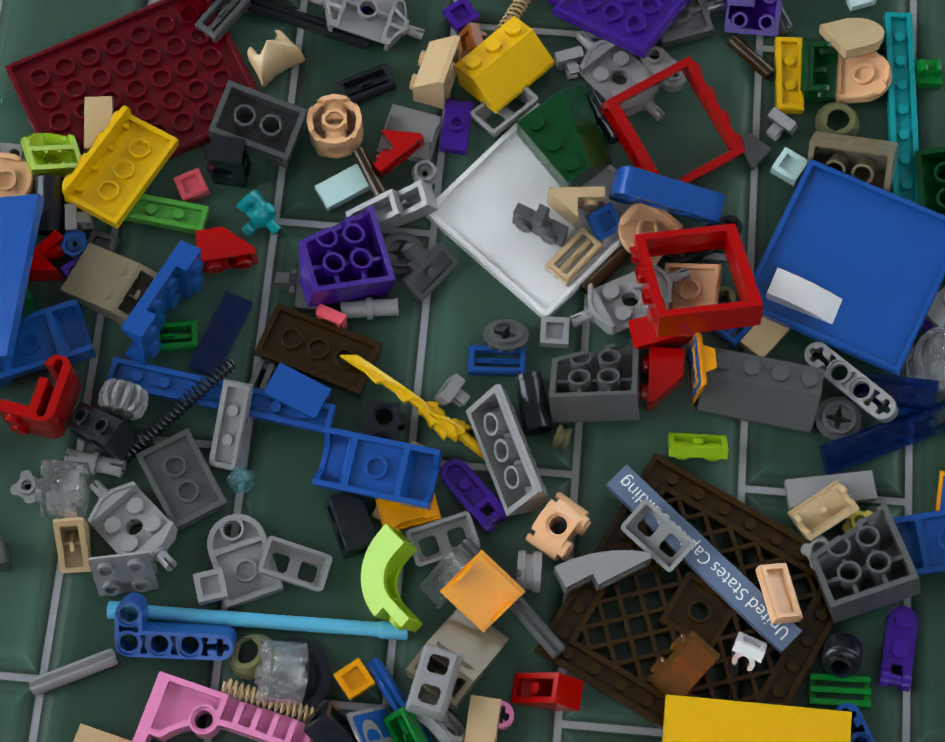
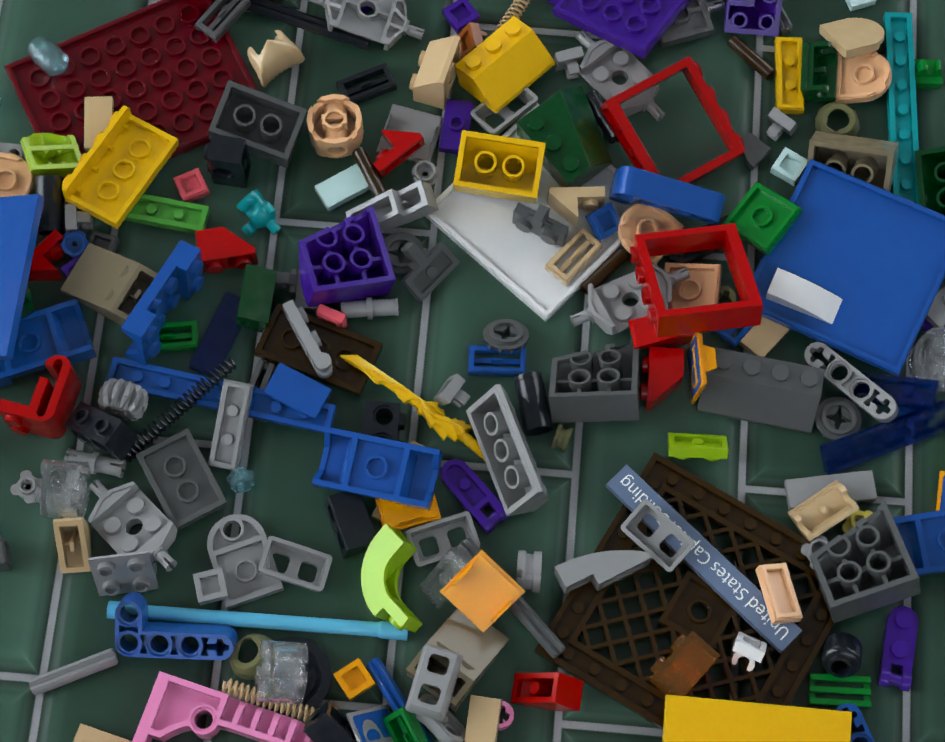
(48, 56): none -> clear light blue brick
(256, 297): none -> dark green hinge
(309, 340): none -> light grey plate
(499, 166): none -> yellow slope
(554, 332): light grey plate -> none
(563, 510): light nougat brick -> none
(664, 60): light grey plate -> none
(763, 217): none -> green tile

